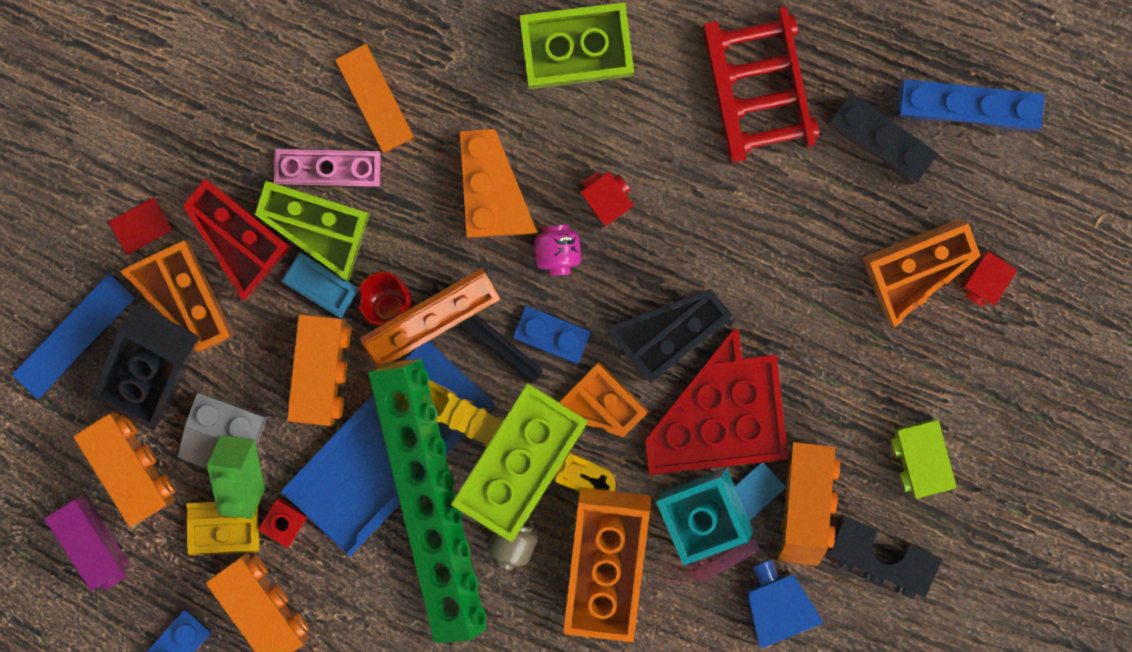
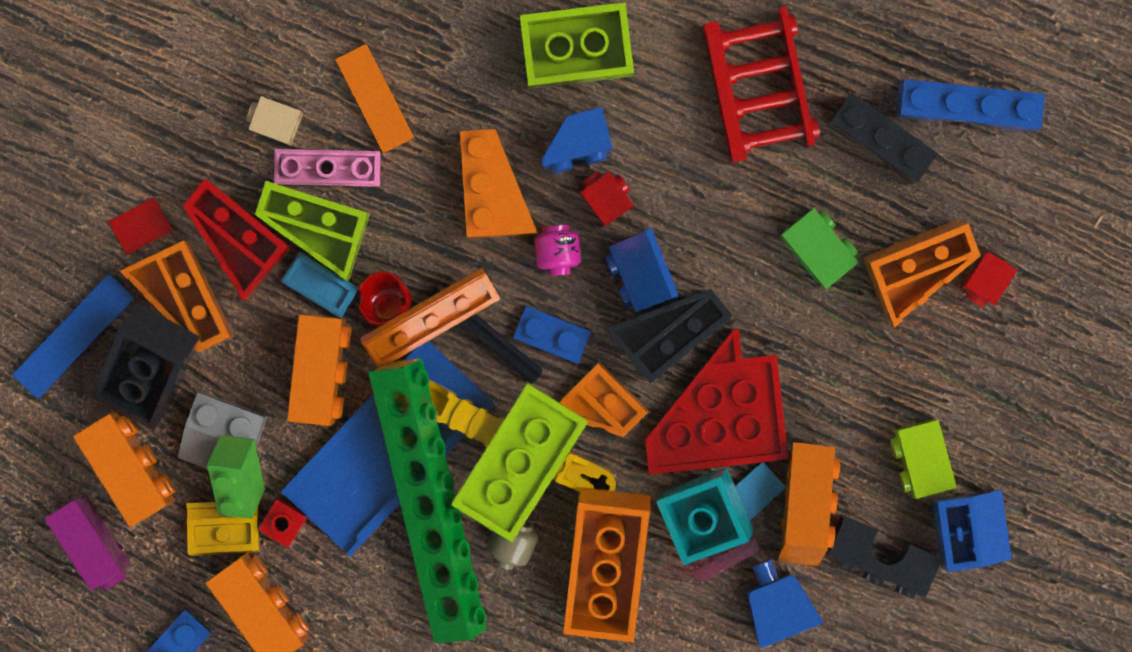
(274, 120): none -> tan brick
(579, 138): none -> blue slope
(641, 271): none -> blue slope
(820, 248): none -> bright green piece
(971, 530): none -> blue slope

